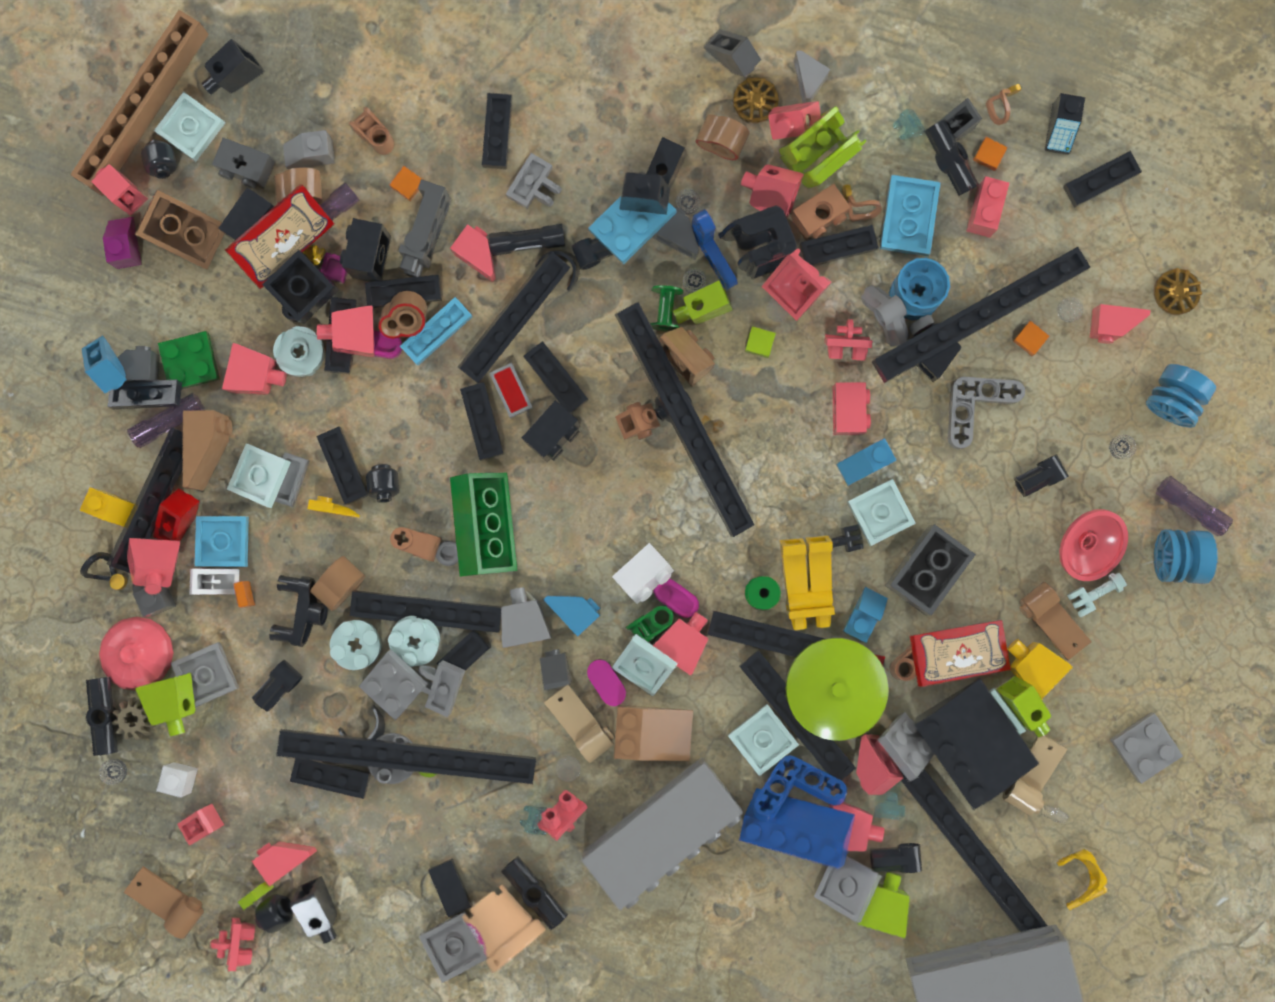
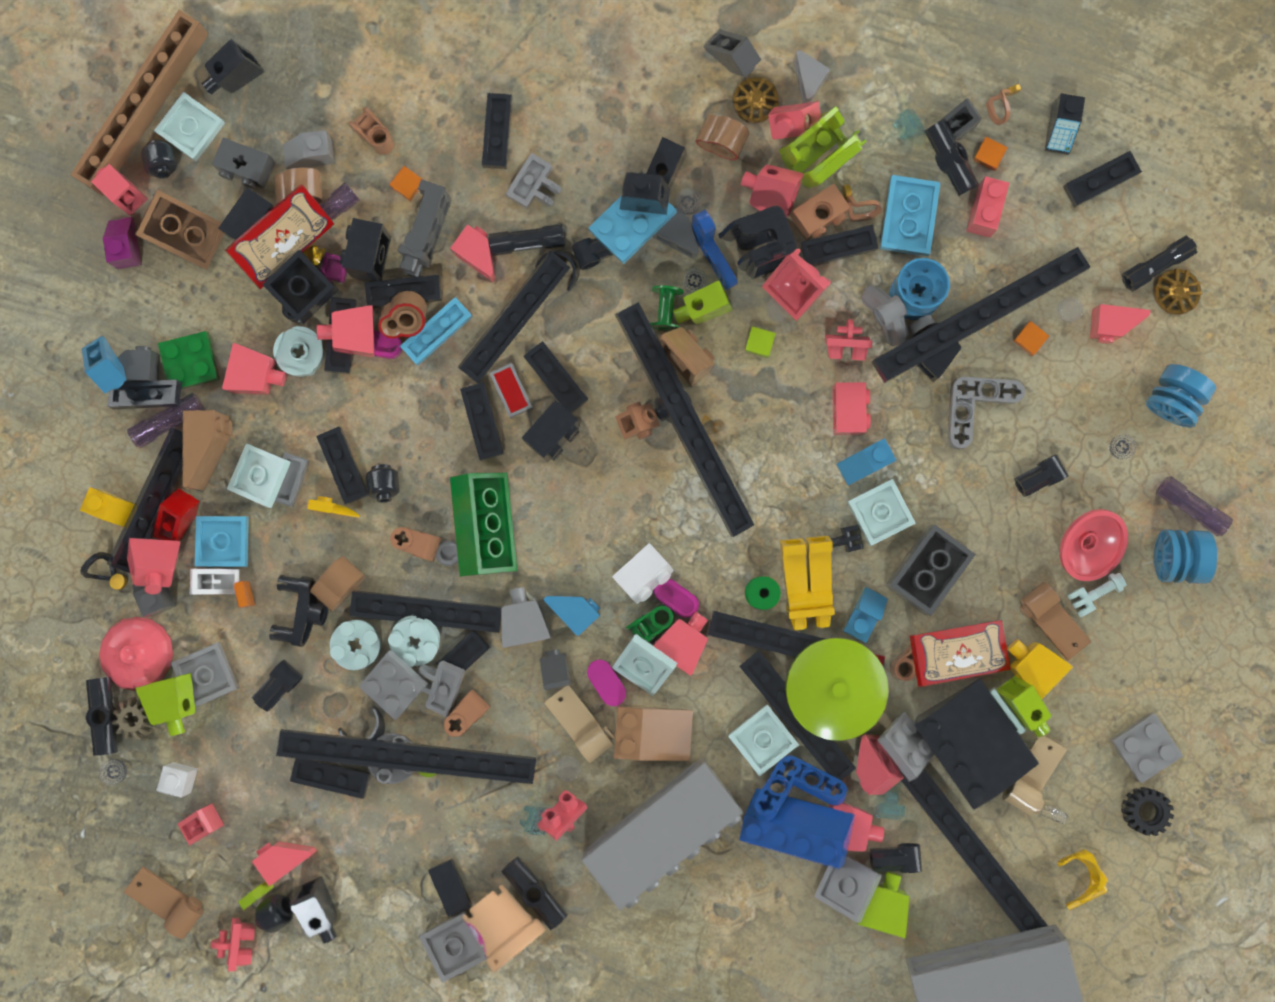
(468, 711): none -> nougat piece
(1144, 272): none -> black axle
(1162, 811): none -> black tyre

